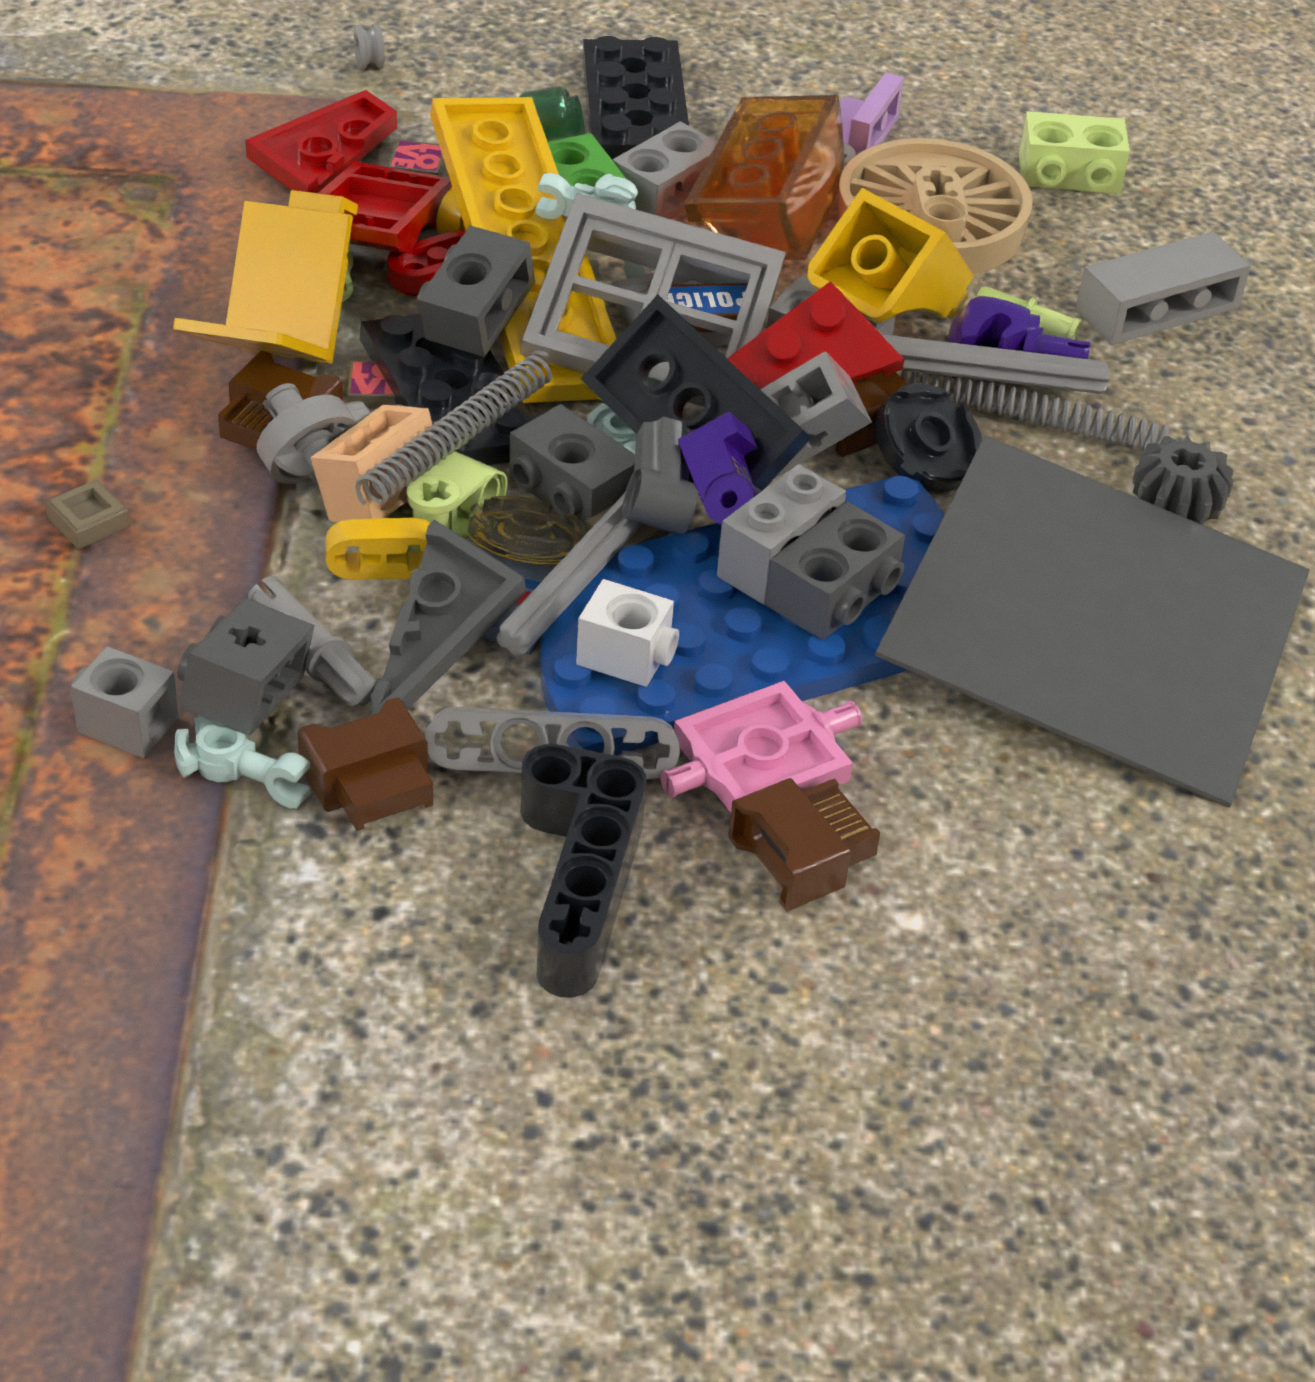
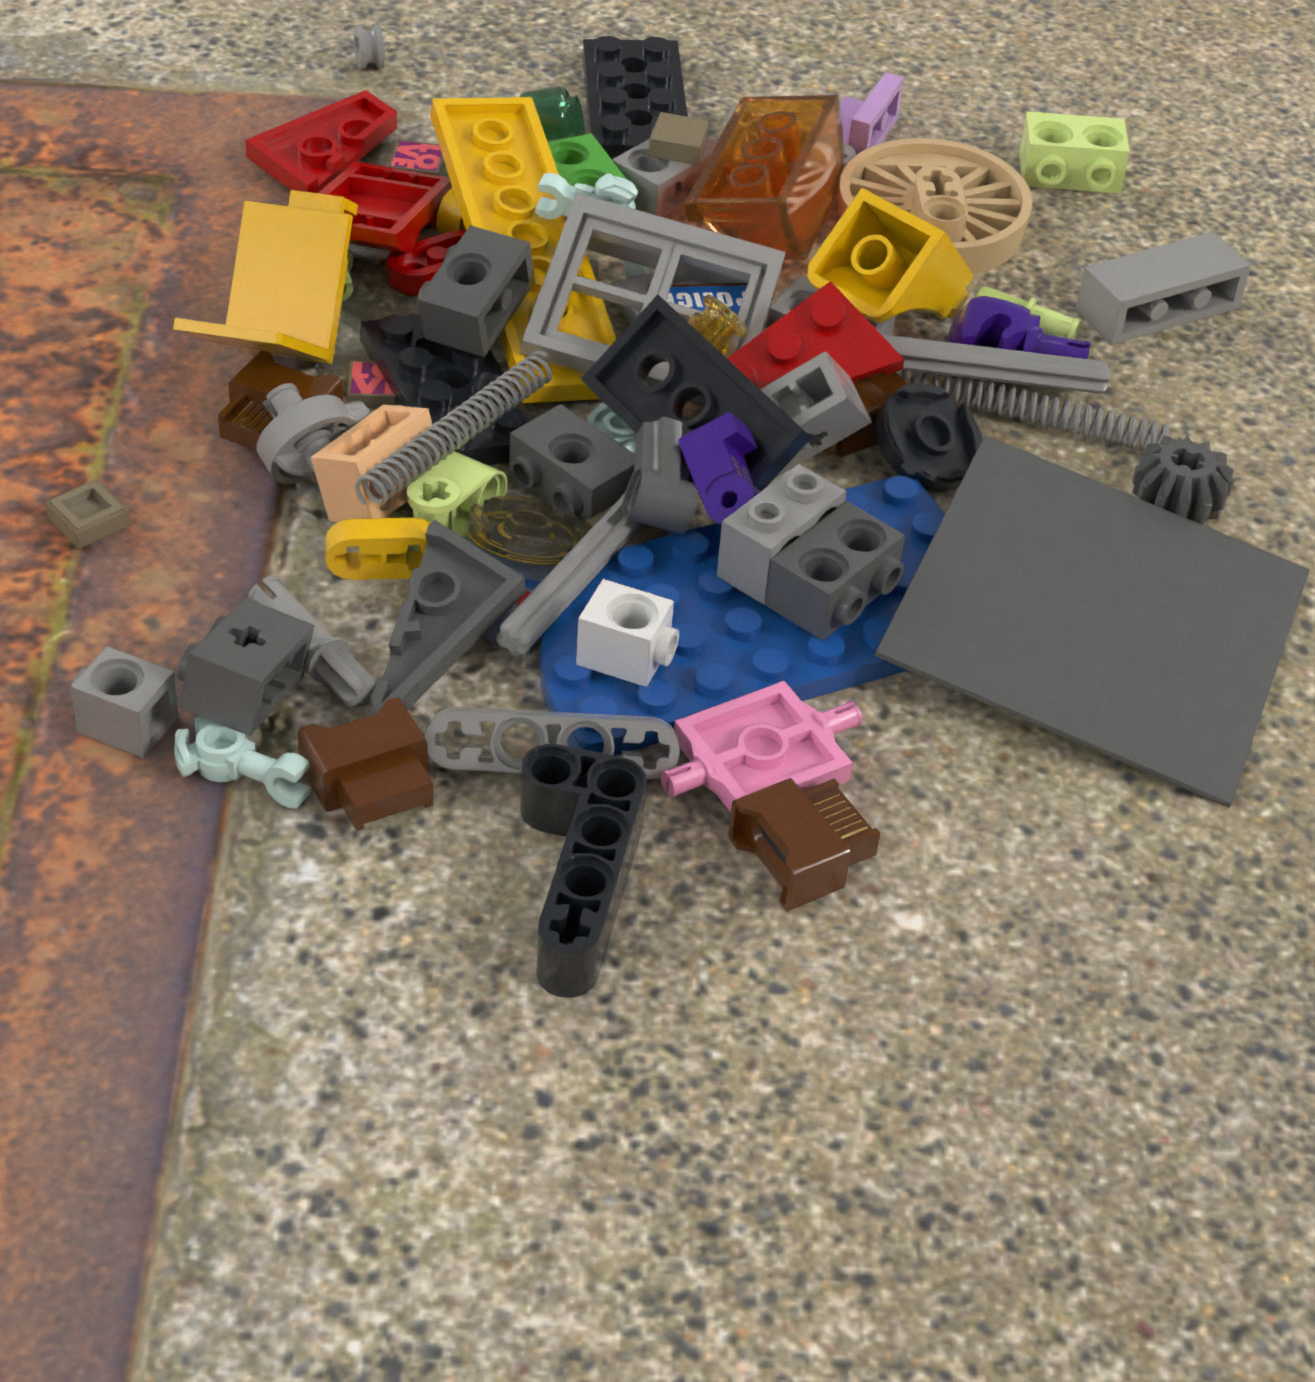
(679, 138): none -> dark tan tile
(718, 324): none -> clear yellow bush

